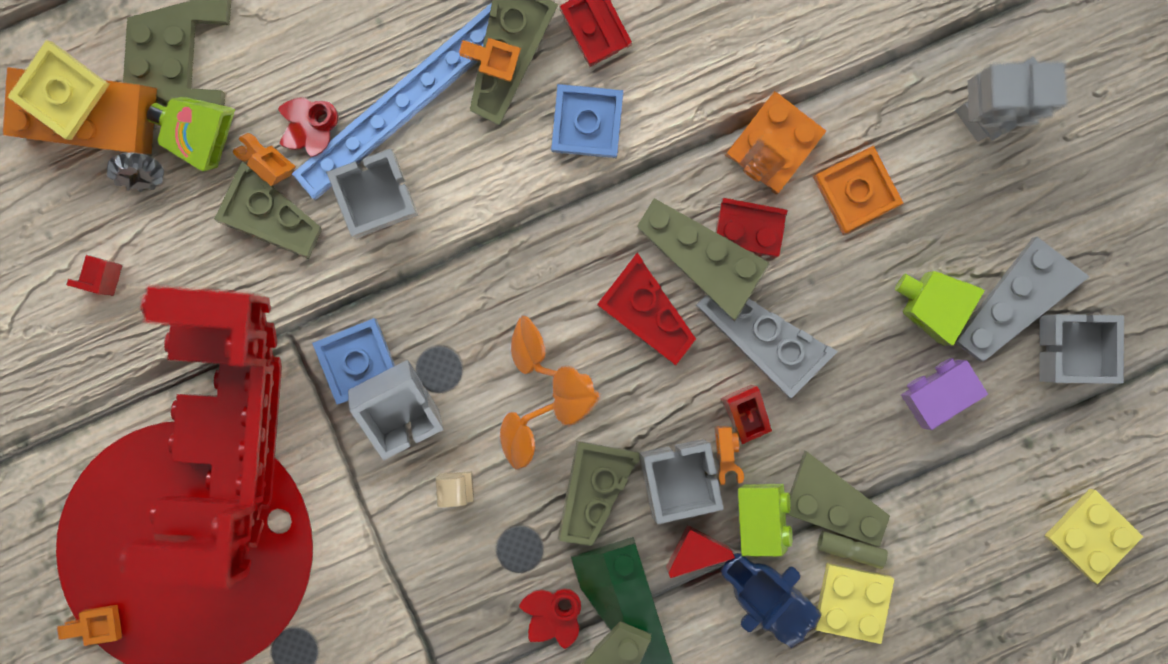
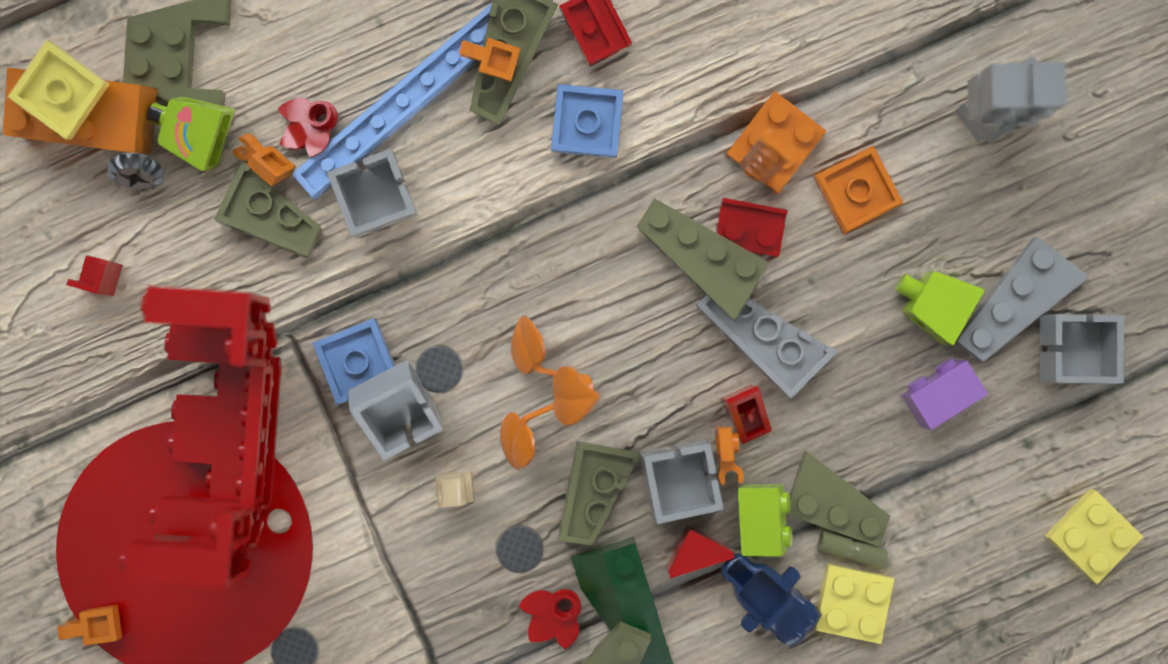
(647, 312): red wing -> none

